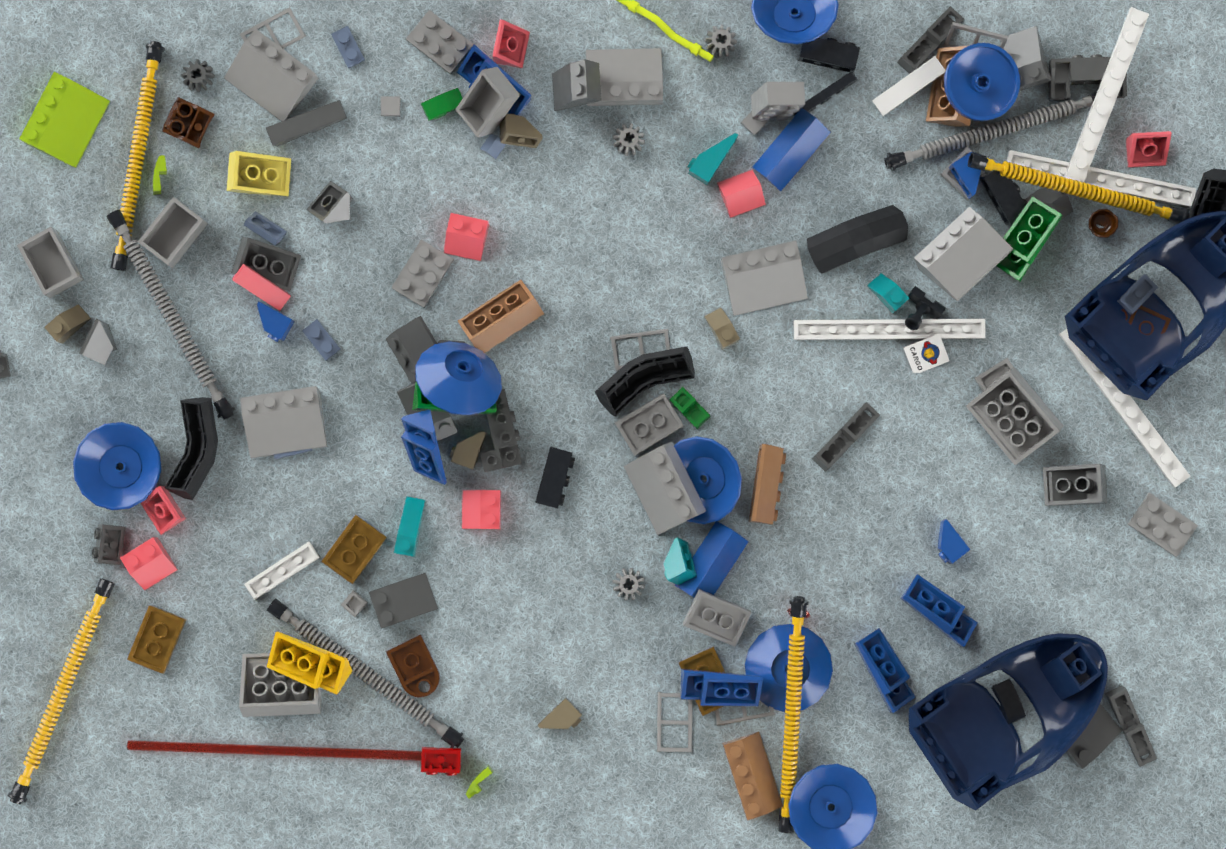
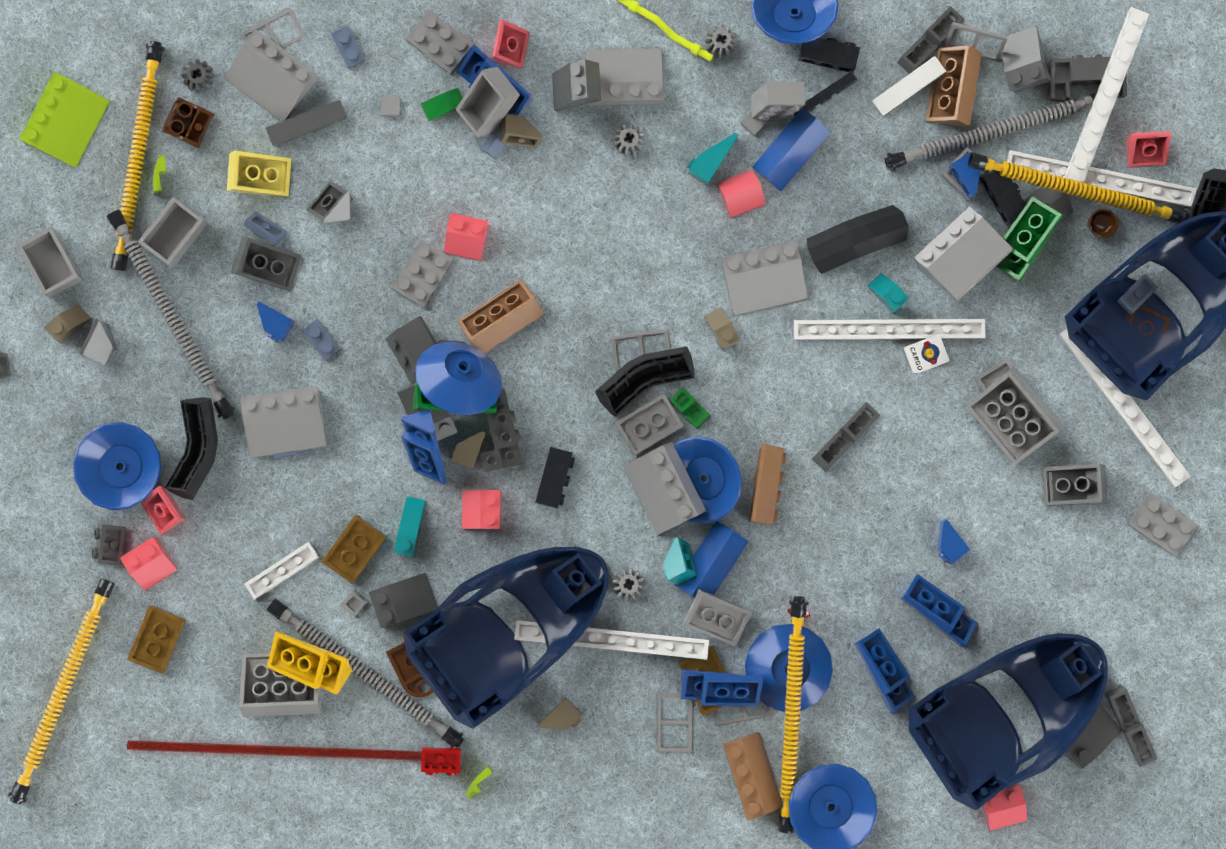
(261, 287): coral tile -> none
(472, 652): none -> dark blue piece
(624, 641): none -> white plate
(923, 306): black bar -> none
(982, 82): blue dish -> none
(1006, 808): none -> coral slope
(1009, 701): black slope -> none

